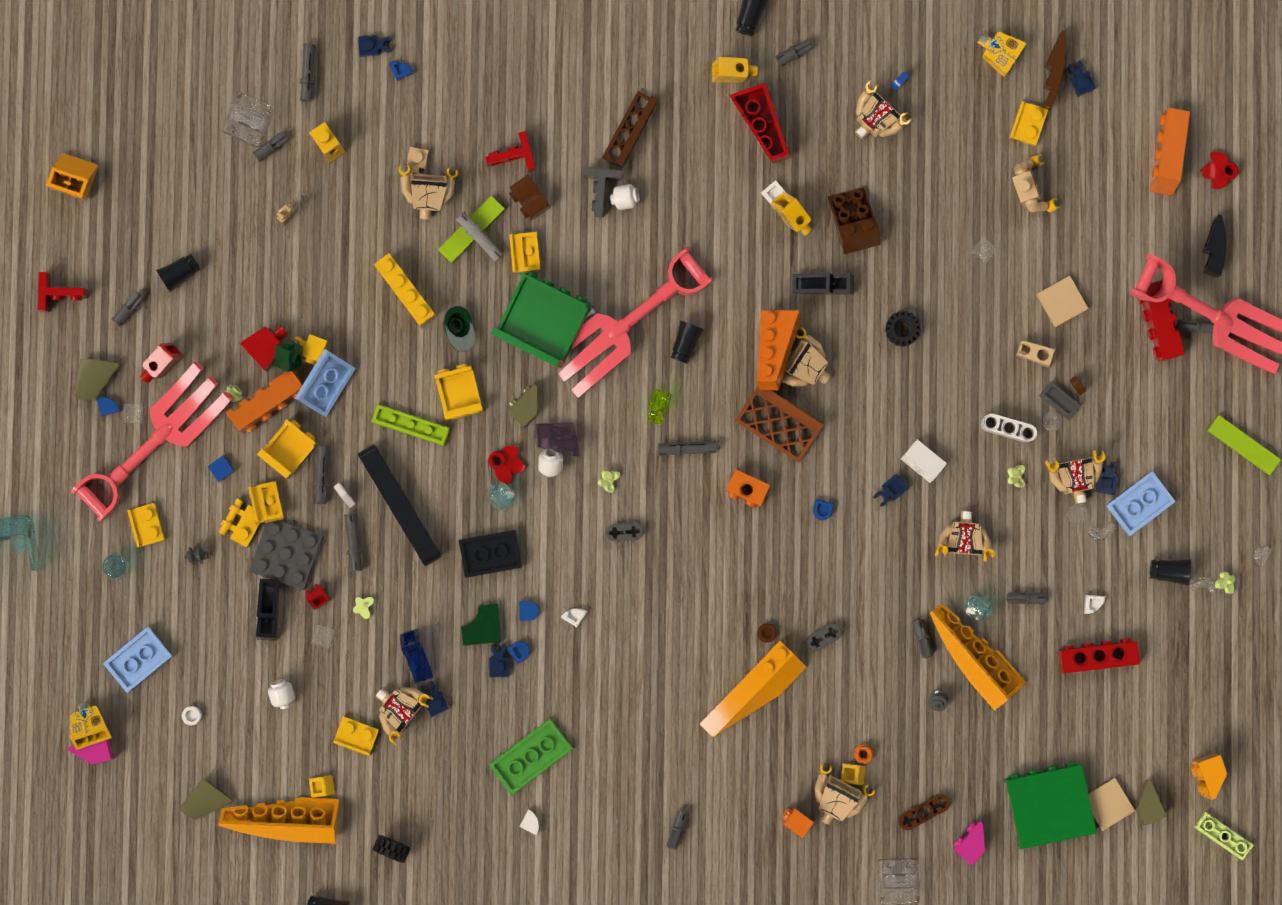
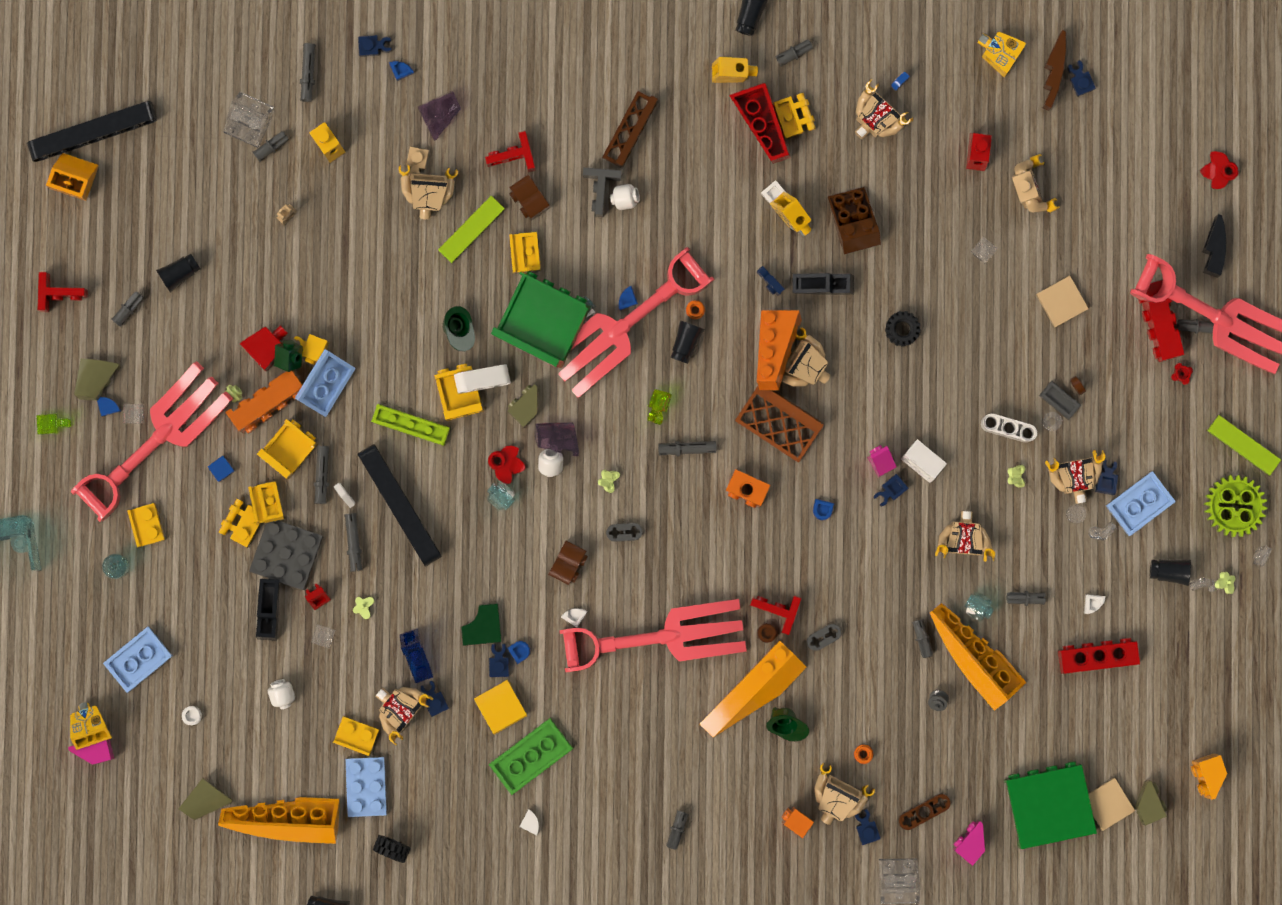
(49, 424): none -> clear neon green plate
(92, 131): none -> black beam
(166, 357): red torso -> none
(196, 555): dark grey wheel -> none
(321, 786): yellow slope -> none
(366, 787): none -> light blue plate
(405, 290): yellow brick -> none
(439, 112): none -> clear purple slope
(475, 232): light grey pin -> none
(482, 379): none -> white beam
(490, 553): black plate -> none
(500, 707): none -> yellow slope
(528, 611): blue tile -> none
(568, 563): none -> reddish brown brick
(627, 299): none -> blue tile
(672, 635): none -> coral piece
(695, 303): none -> orange plate
(773, 285): none -> dark blue plate
(779, 609): none -> red bracket
(786, 725): none -> dark green piece
(788, 116): none -> yellow plate
(853, 774): yellow slope -> none
(867, 830): none -> dark blue plate
(881, 460): none -> dark pink slope
(978, 151): none -> red torso
(1028, 123): yellow plate -> none
(1035, 353): tan leg -> none
(1170, 151): orange wedge -> none
(1187, 373): none -> red plate
(1214, 829): yellowish green tile -> none
(1236, 489): none -> lime gear

